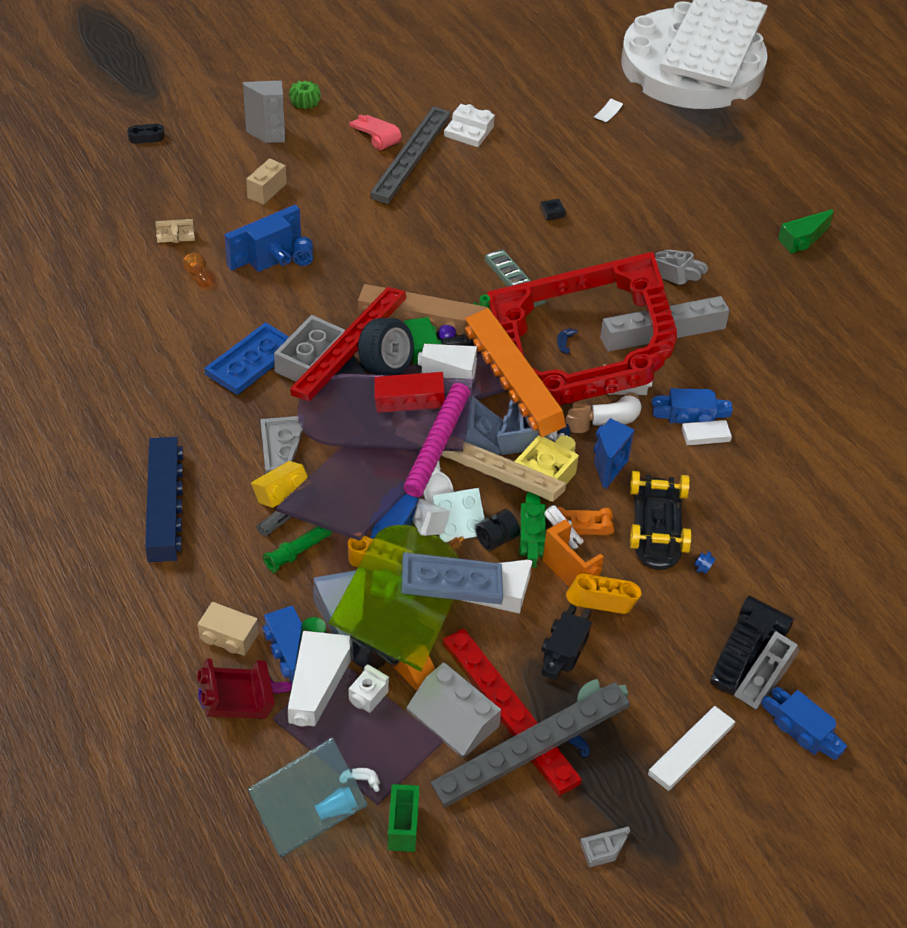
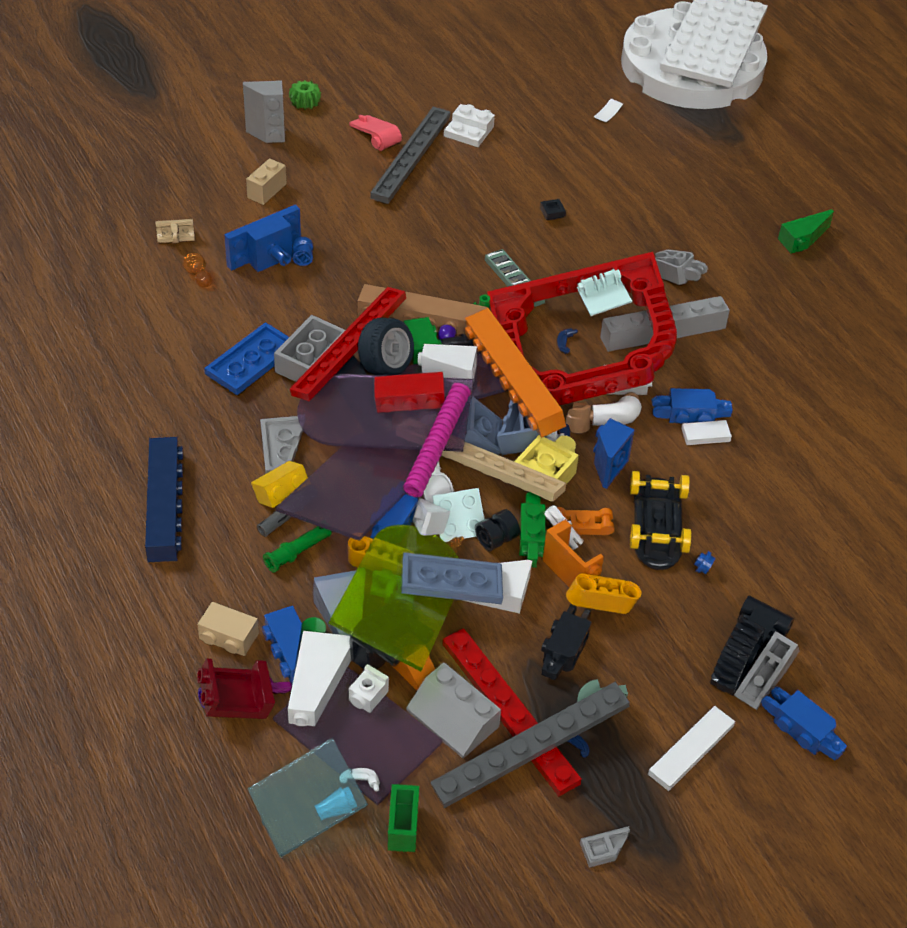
(145, 133): black beam -> none
(603, 293): none -> light aqua hinge

